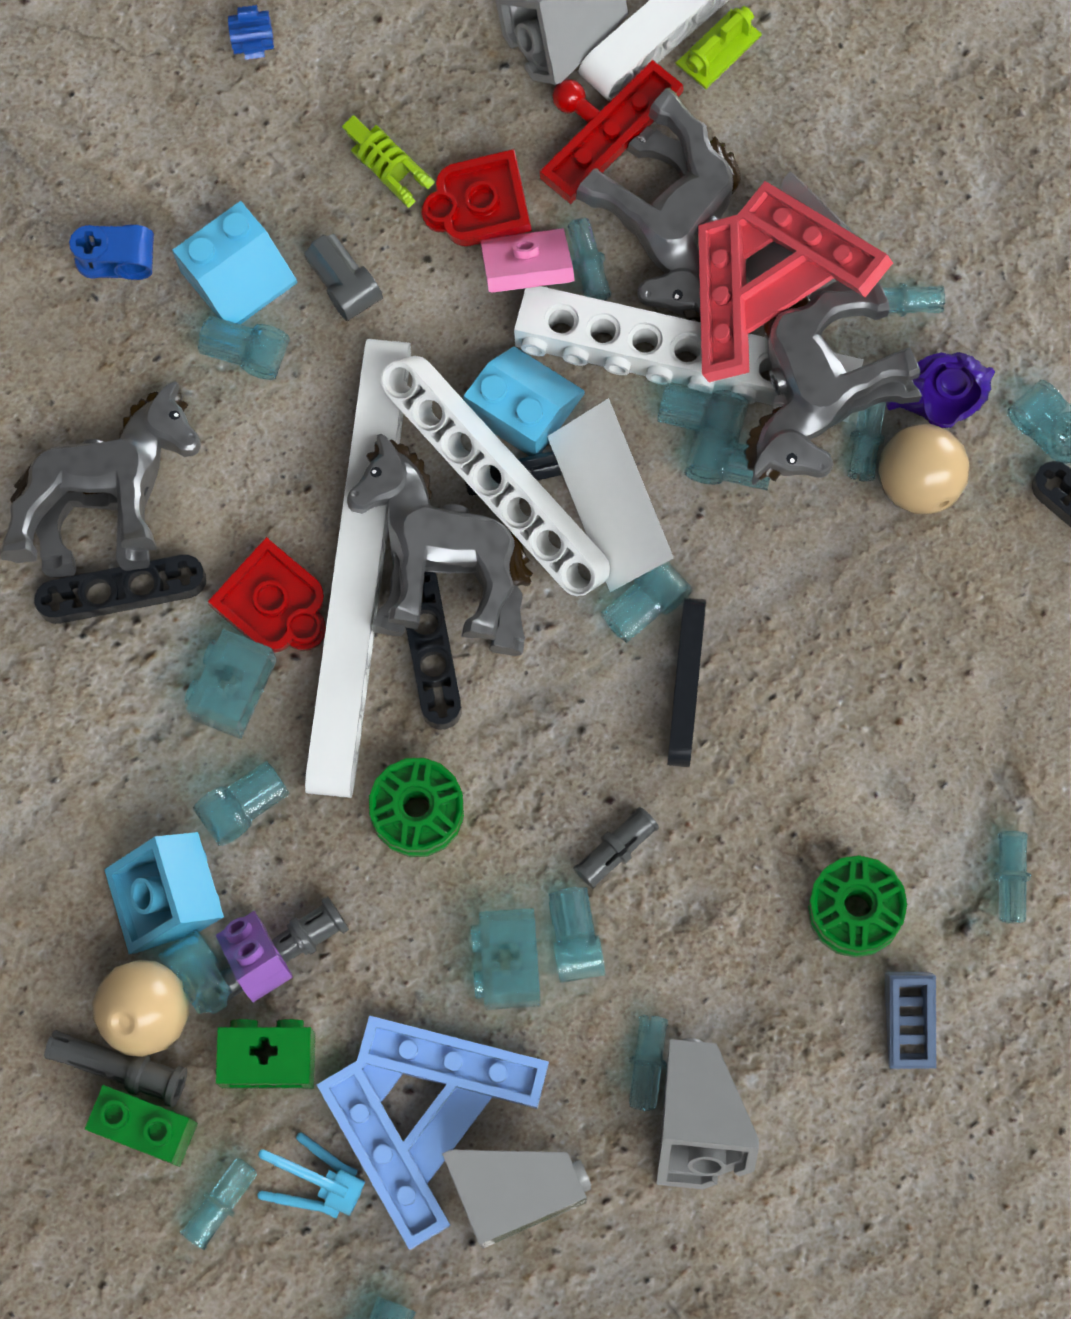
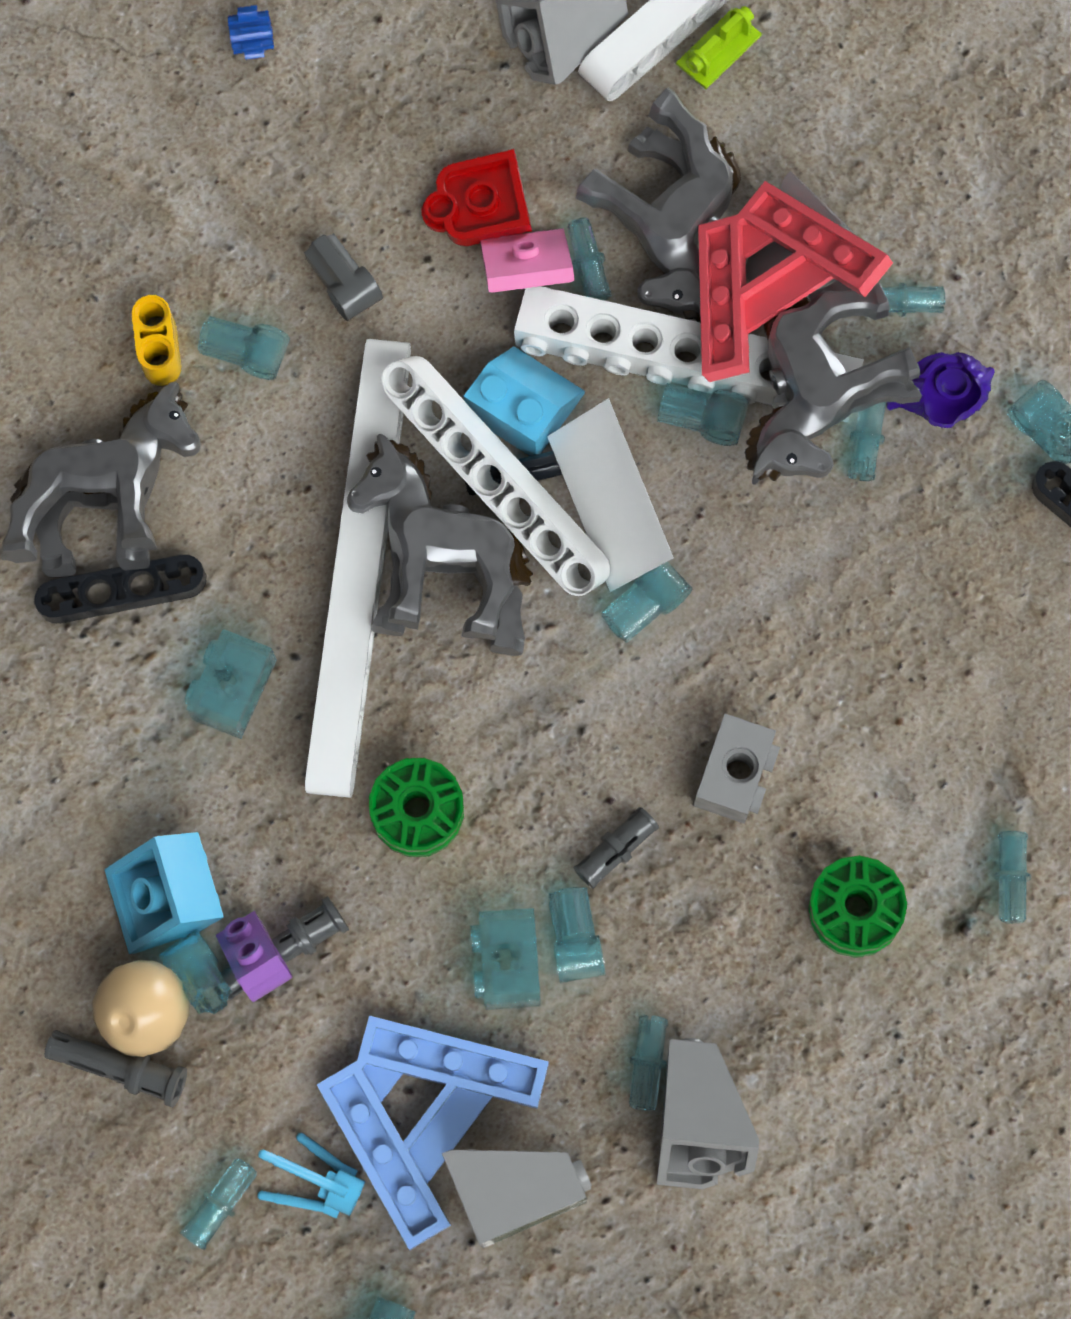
(115, 251): blue piece -> none
(141, 1125): green brick -> none
(156, 340): none -> yellow beam
(230, 809): clear light blue piece -> none
(234, 265): medium azure slope -> none
(273, 601): red plate -> none
(289, 1069): green brick -> none
(385, 159): lime hinge -> none
(434, 644): black beam -> none
(607, 130): red plate -> none
(686, 682): black beam -> none
(718, 459): clear light blue piece -> none
(737, 742): none -> light grey brick
(894, 1020): sand blue slope -> none
(924, 469): tan piece -> none

